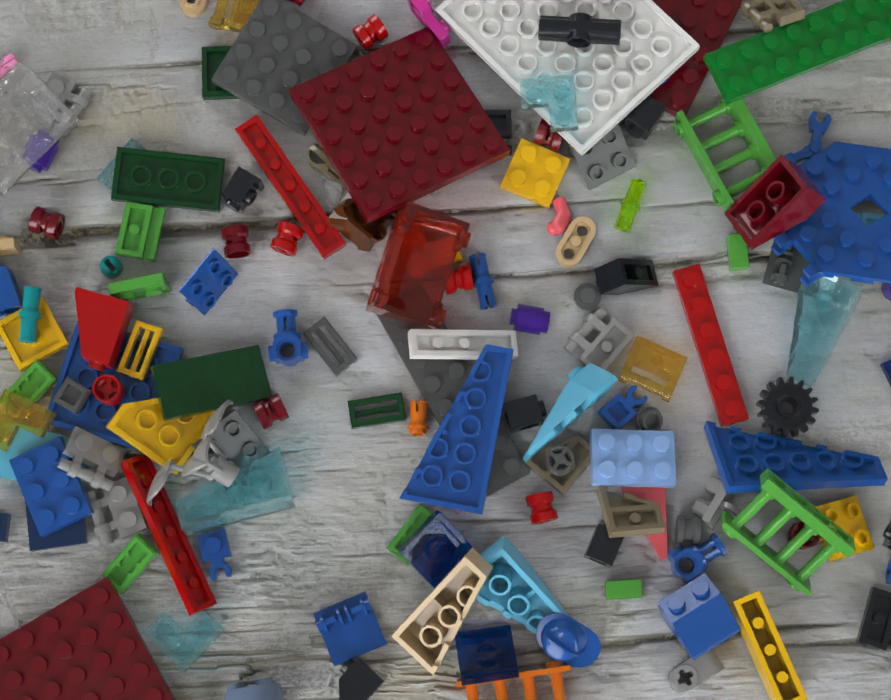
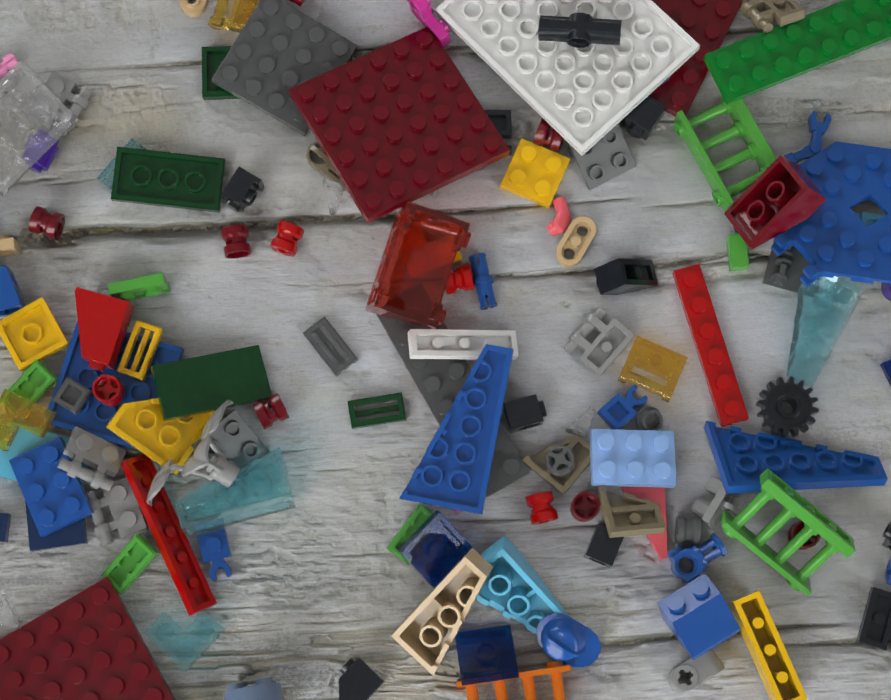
(30, 314): teal pin -> none
(105, 269): teal hinge -> none
(140, 231): bright green plate -> none
(208, 282): blue hinge -> none
(287, 338): blue connector -> none
(290, 186): red plate -> none
(349, 628): blue hinge -> none
(353, 226): reddish brown slope -> none
(370, 32): red wheel -> none
(418, 418): orange pin -> none
(529, 319): dark purple brick -> none
(557, 94): clear light blue plate -> none
(582, 390): medium azure wedge -> none
(586, 503): none -> dark red wheel
(587, 296): dark grey plate -> none
(623, 589): bright green piece -> none
(630, 205): clear neon green axle -> none
(850, 518): yellow hinge -> none

